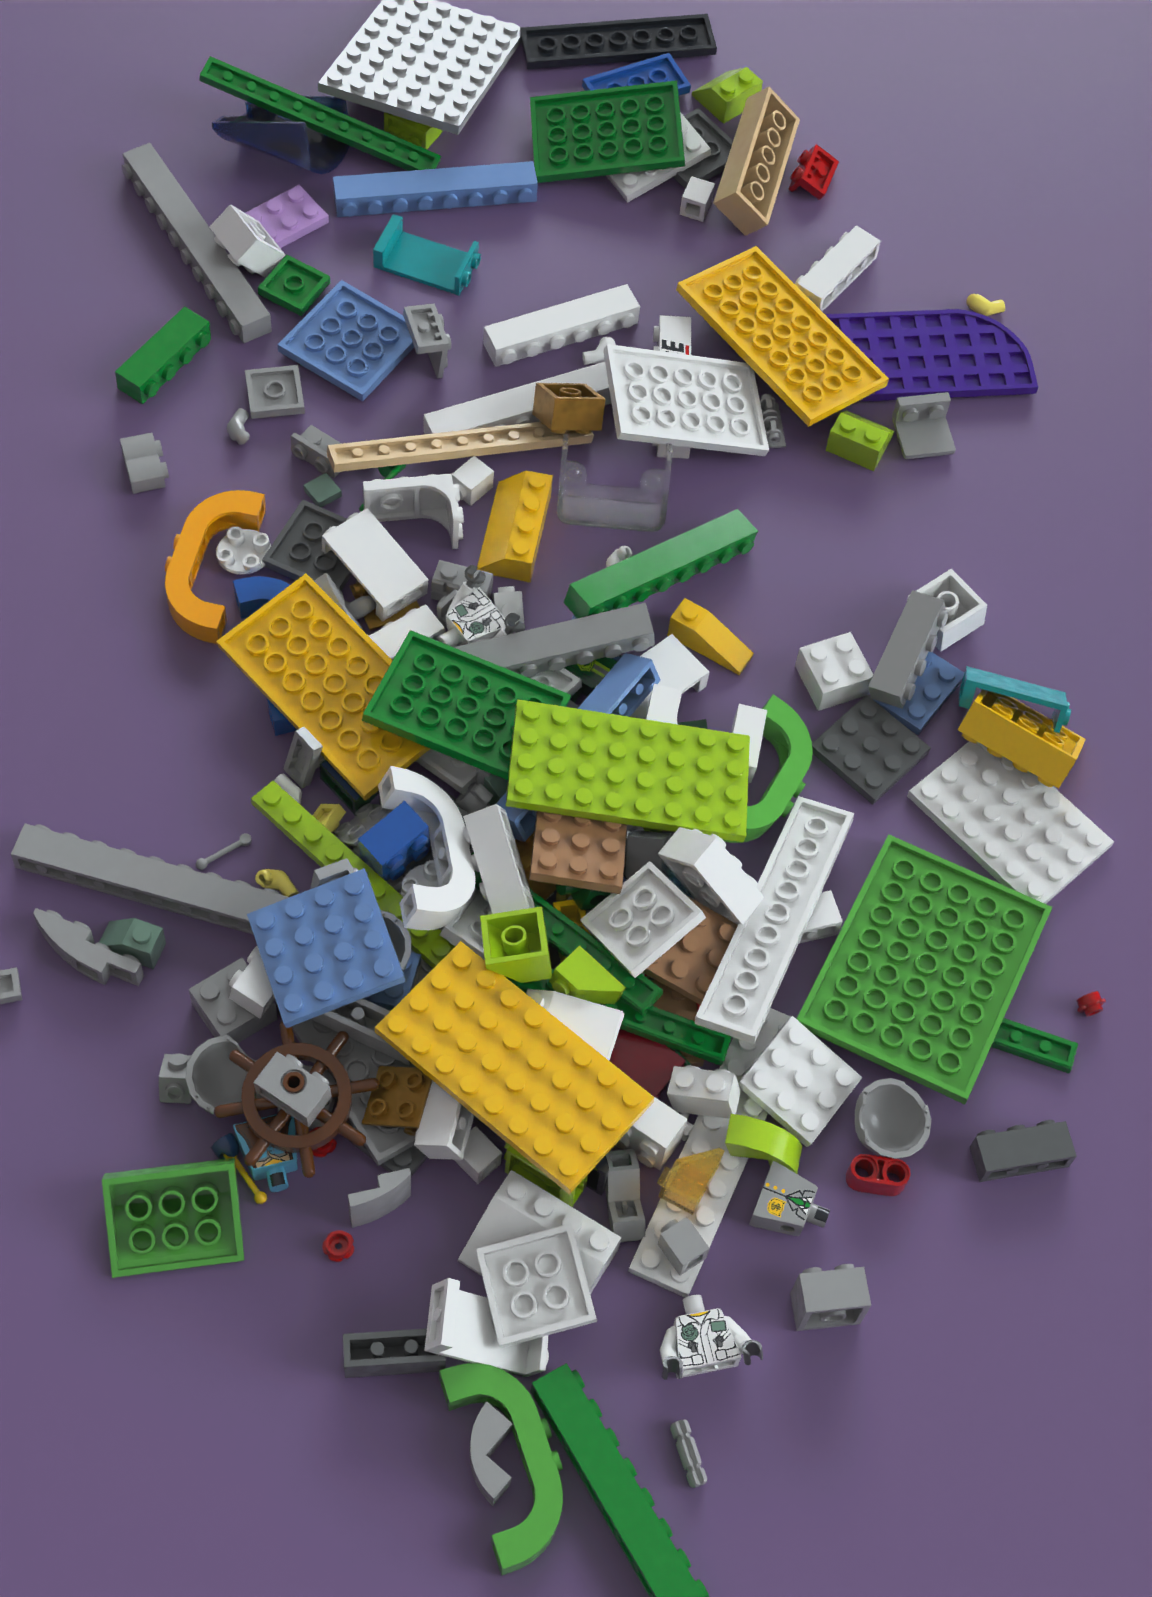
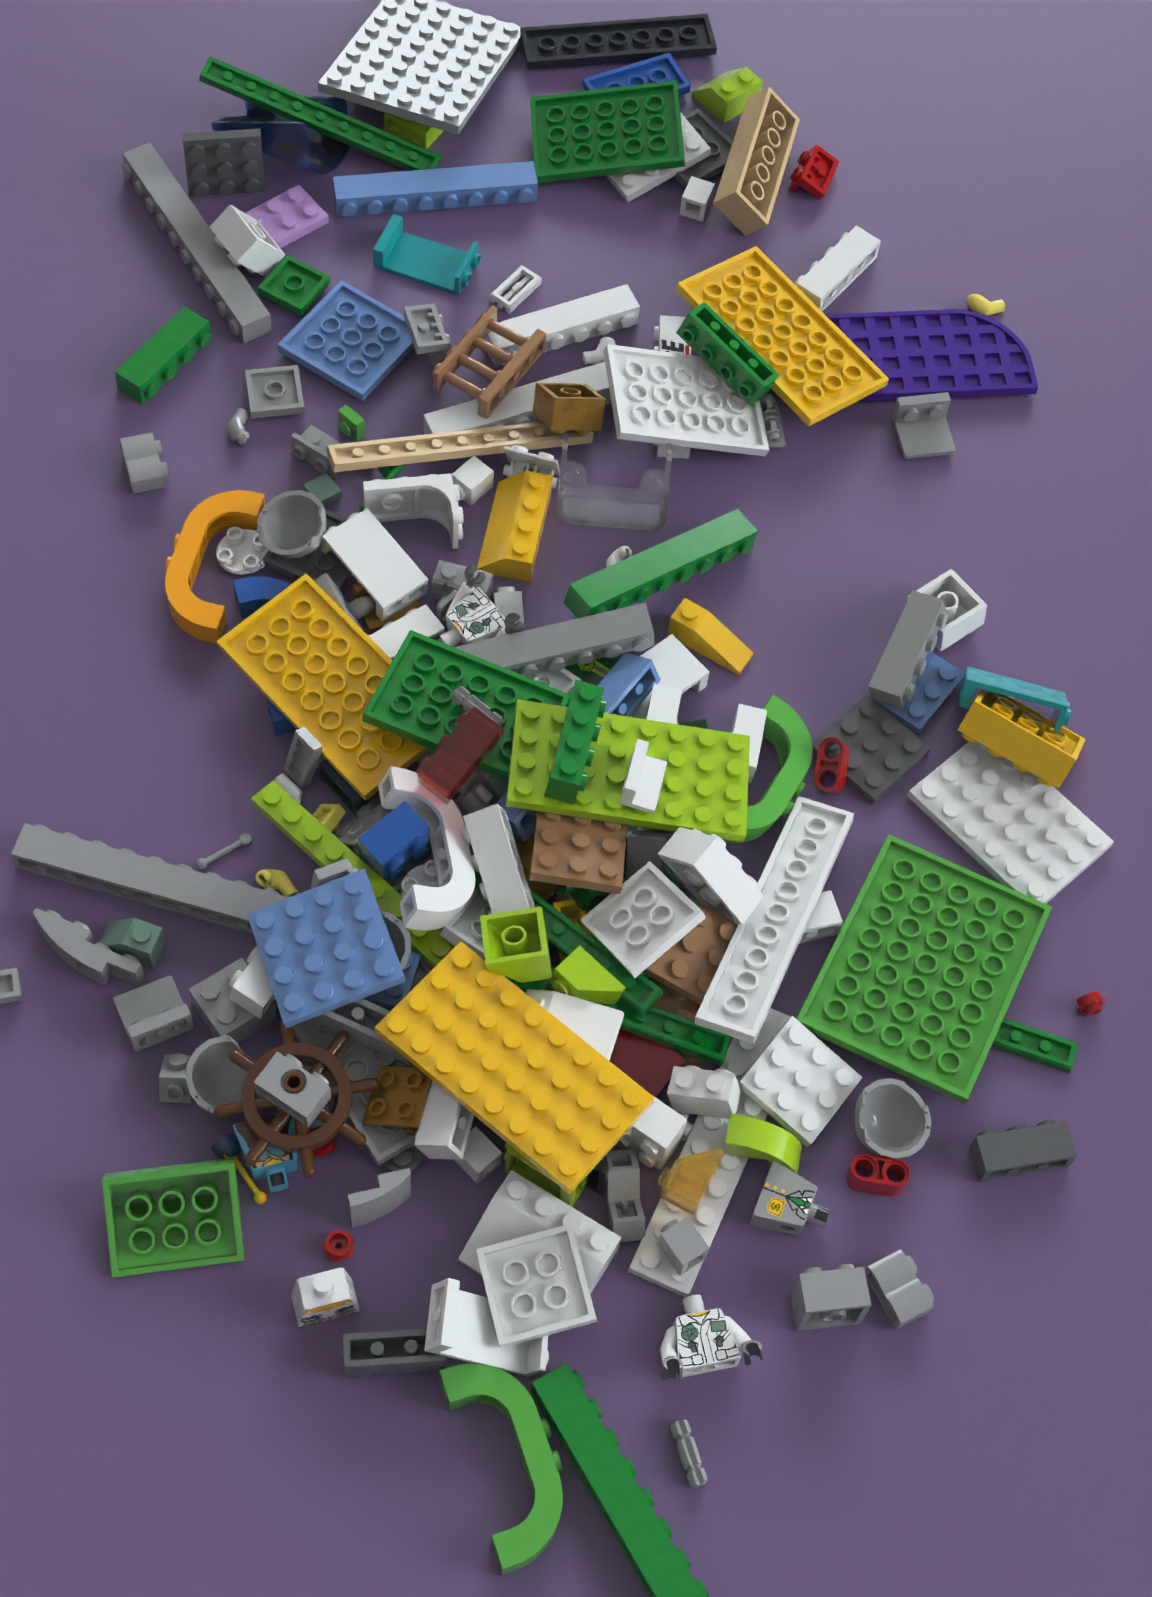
(153, 1013): none -> light grey bracket
(224, 162): none -> dark grey plate
(292, 524): none -> light grey cylinder
(324, 1297): none -> white torso
(351, 423): none -> bright green plate
(459, 754): none -> clear red brick
(461, 697): none -> light grey axle
(486, 1436): light grey brick -> none
(503, 380): none -> medium nougat fence
(519, 291): none -> white tile
(521, 458): none -> white hinge
(574, 742): none -> green brick
(643, 779): none -> white panel
(727, 353): none -> green brick
(828, 765): none -> red beam
(834, 671): white brick -> none
(858, 439): lime slope -> none
(899, 1289): none -> light grey brick

